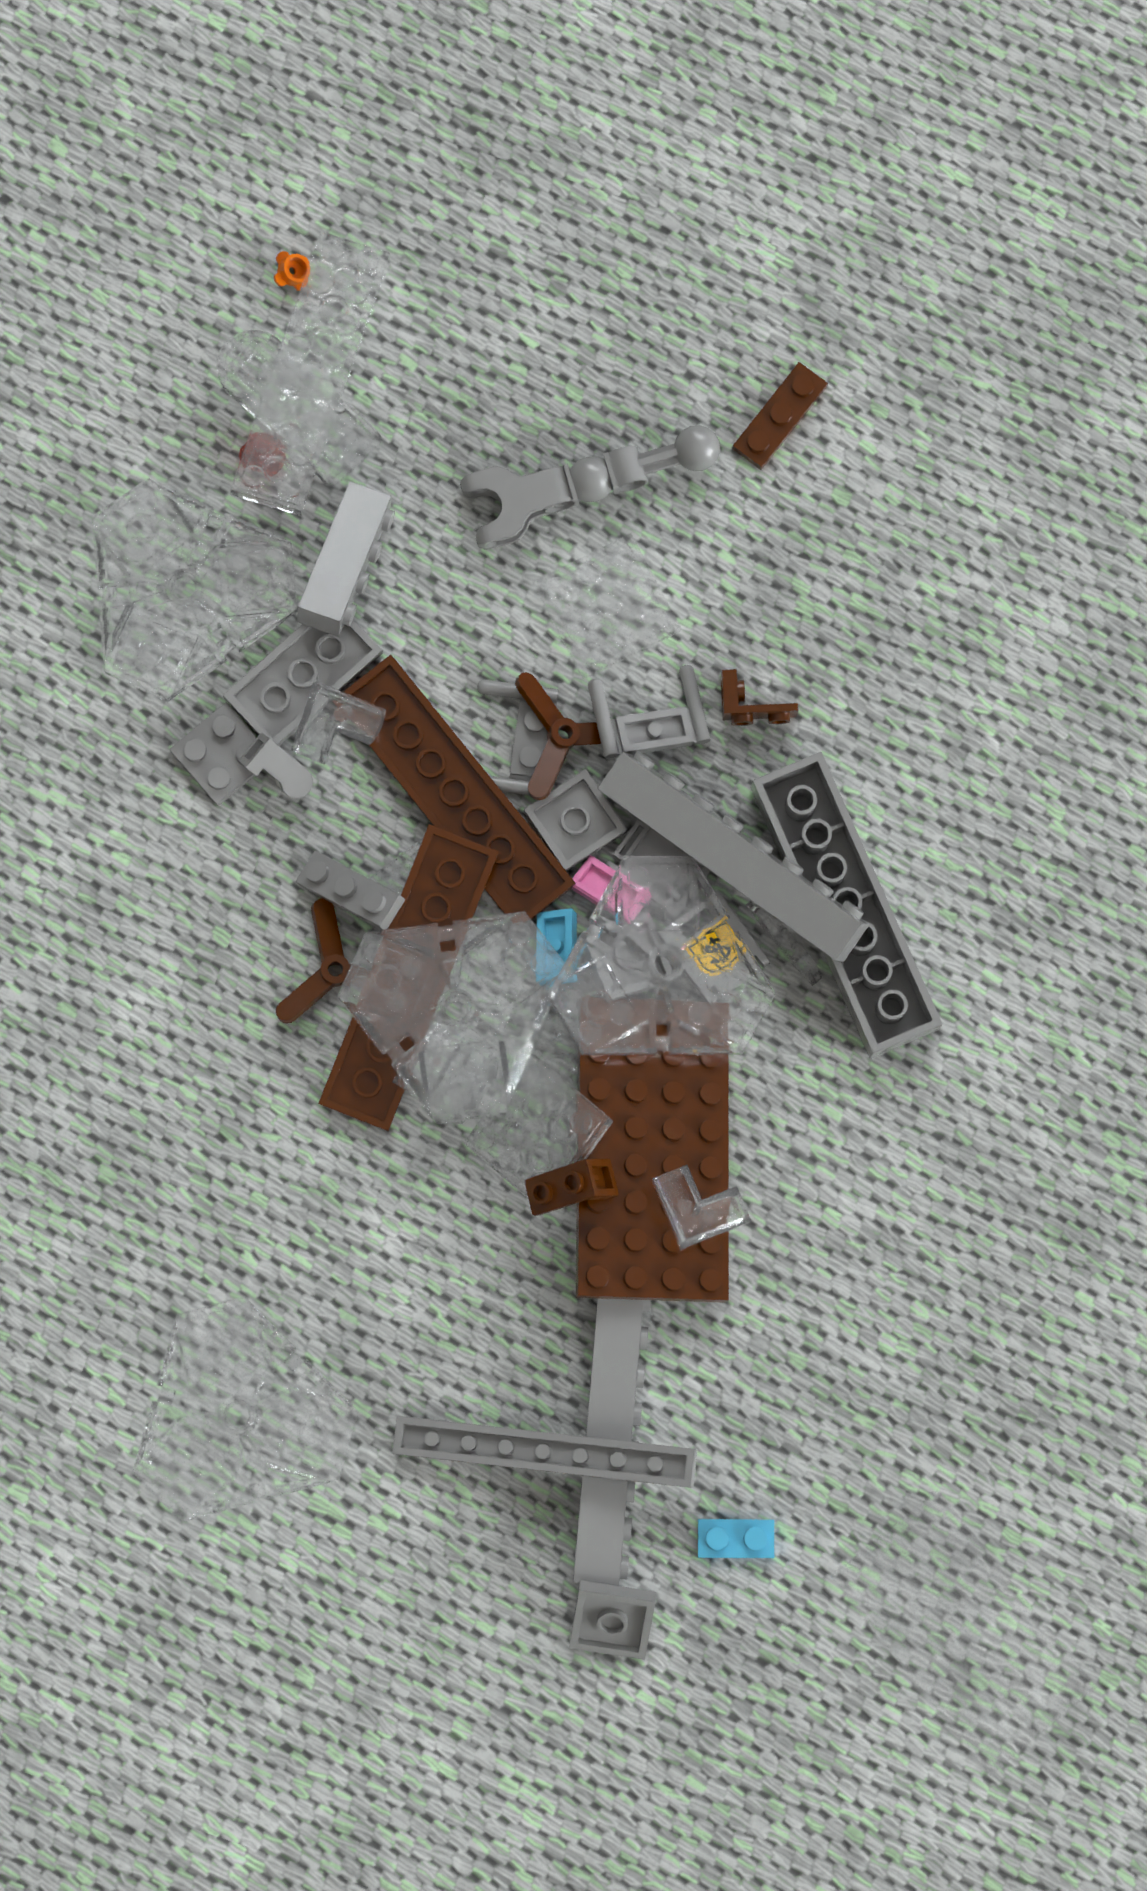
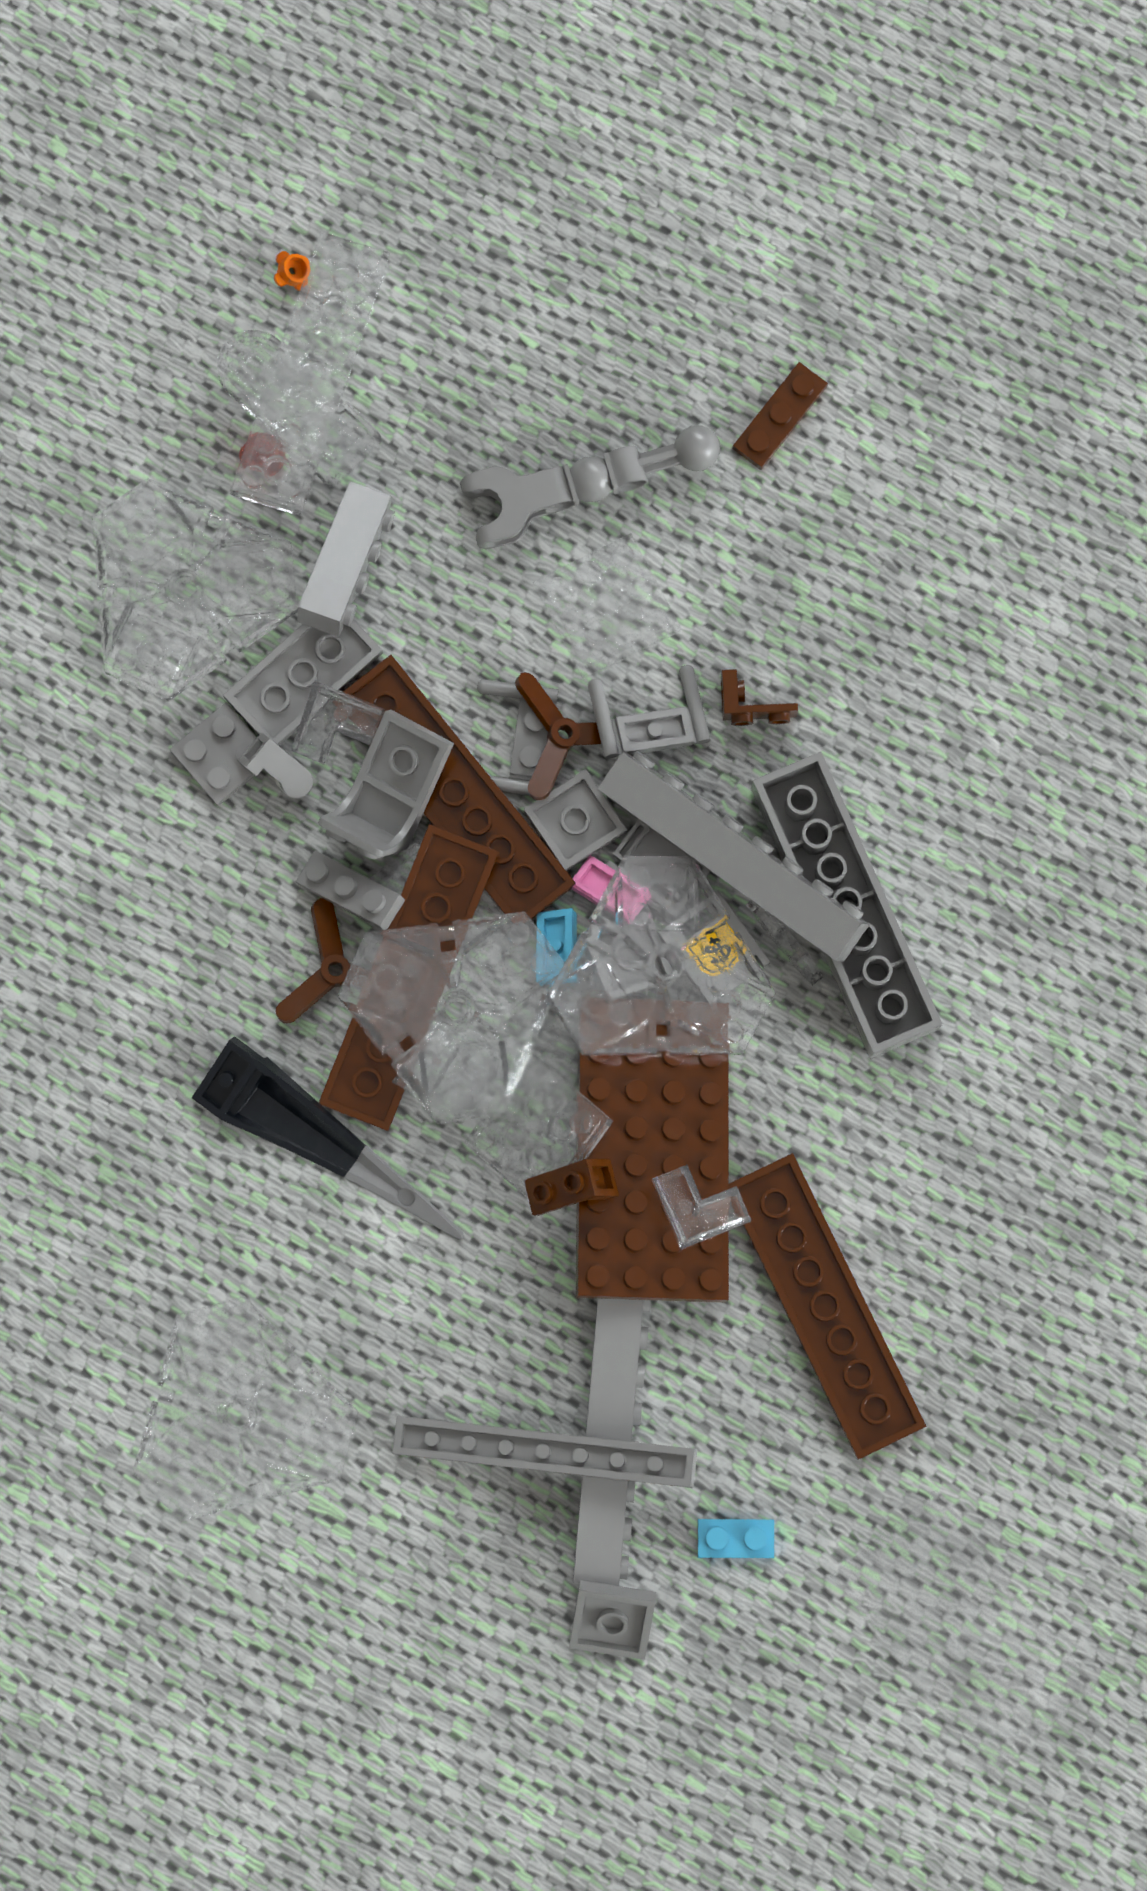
(271, 1105): none -> black plate
(390, 788): none -> light grey bracket
(826, 1308): none -> reddish brown plate

